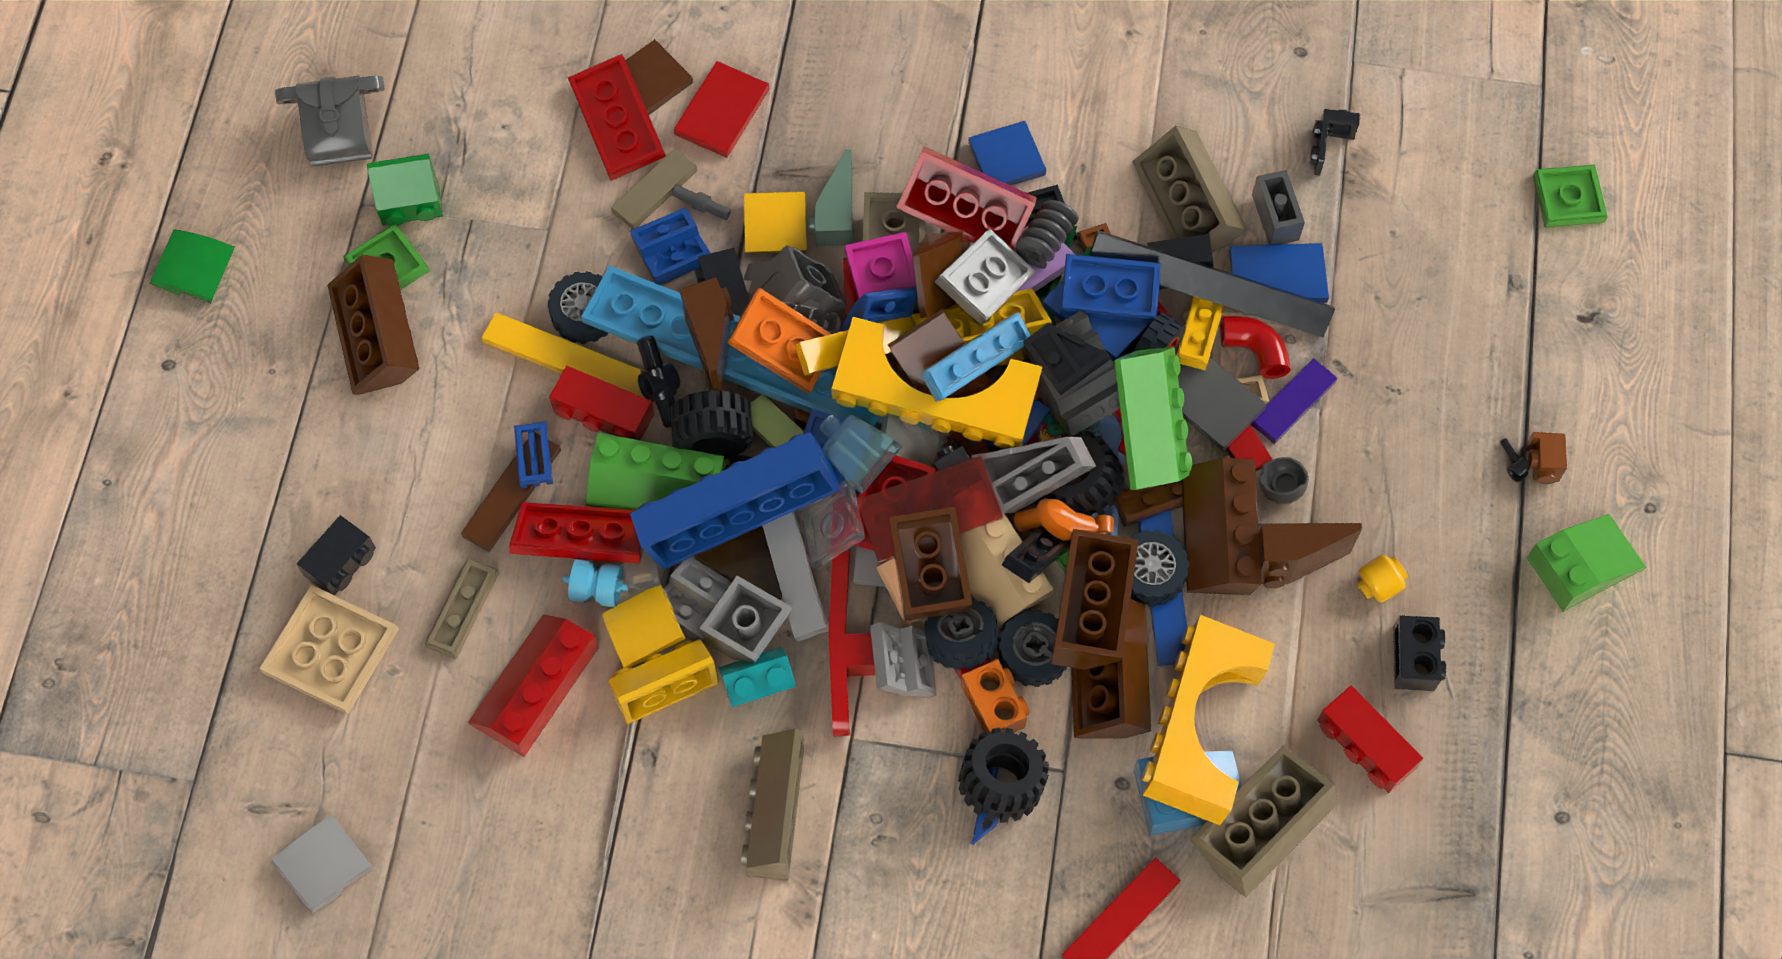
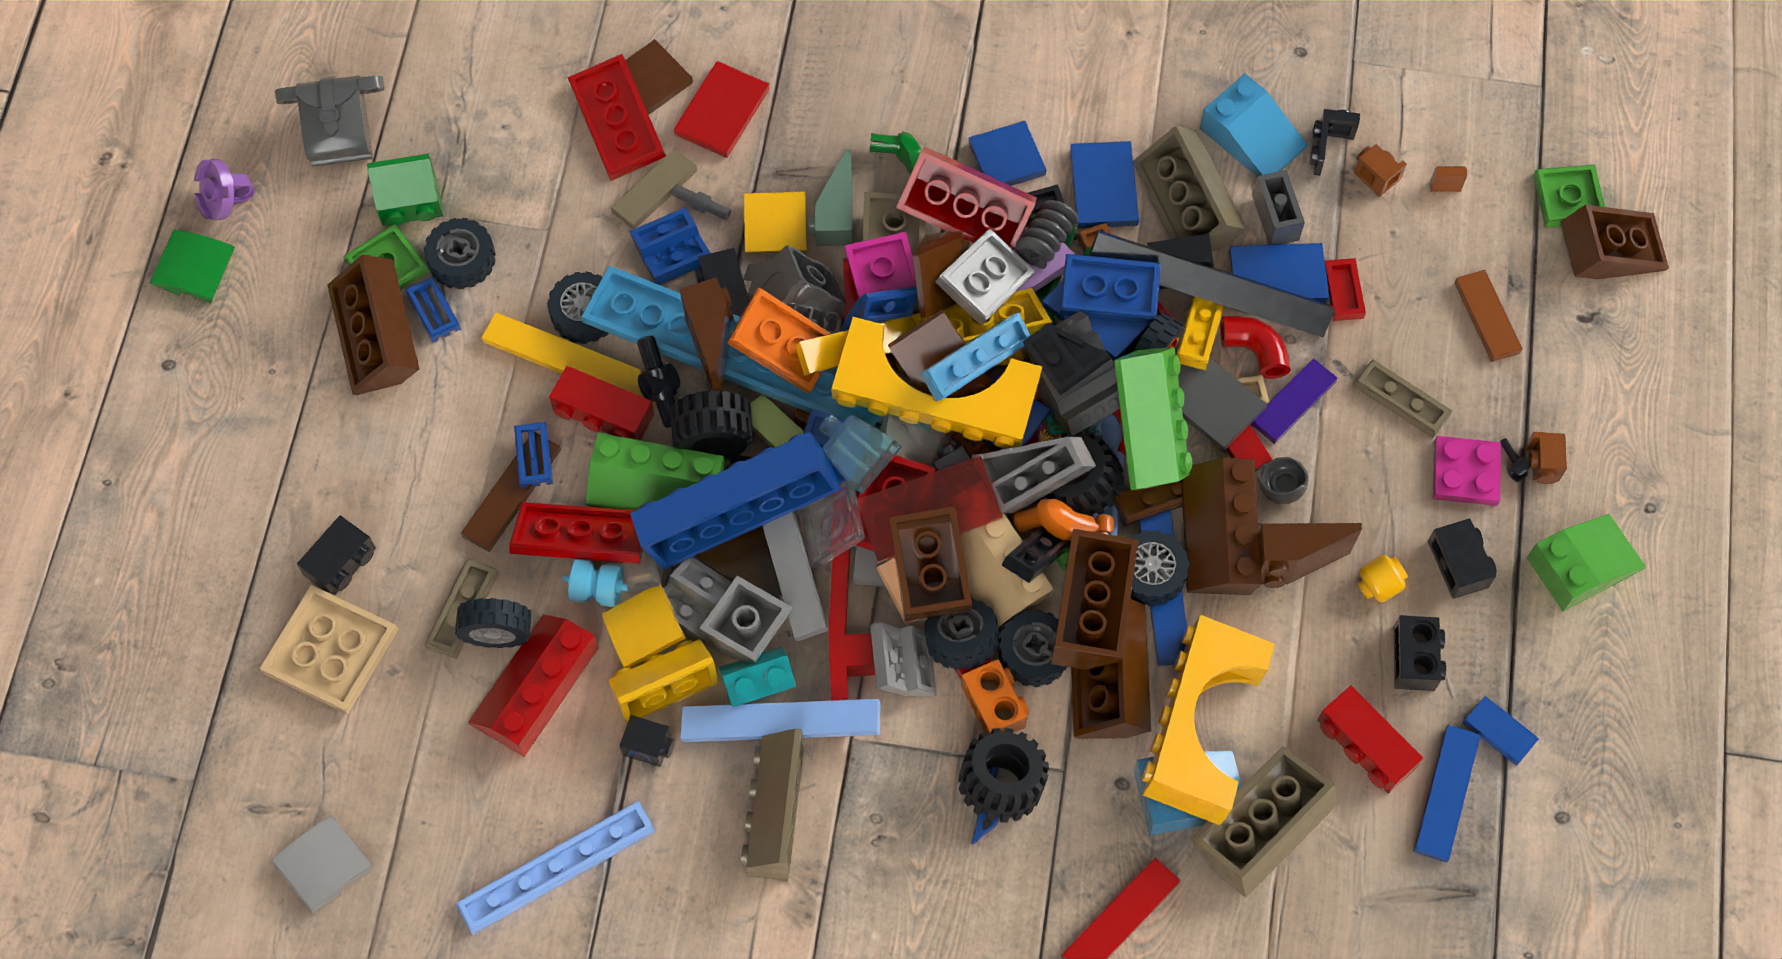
(219, 189): none -> medium lavender tile
(443, 329): none -> blue tile
(459, 253): none -> black wheel
(493, 623): none -> black wheel
(555, 867): none -> light blue tile
(647, 741): none -> black brick
(755, 720): none -> light blue tile
(903, 145): none -> green arm
(1104, 184): none -> blue tile
(1252, 128): none -> dark azure slope
(1345, 289): none -> red tile
(1378, 169): none -> dark orange brick
(1402, 398): none -> dark tan tile
(1447, 793): none -> blue tile
(1448, 179): none -> dark orange tile
(1462, 558): none -> black brick
(1467, 470): none -> dark pink plate
(1488, 315): none -> dark orange tile
(1501, 730): none -> blue tile
(1613, 242): none -> reddish brown slope

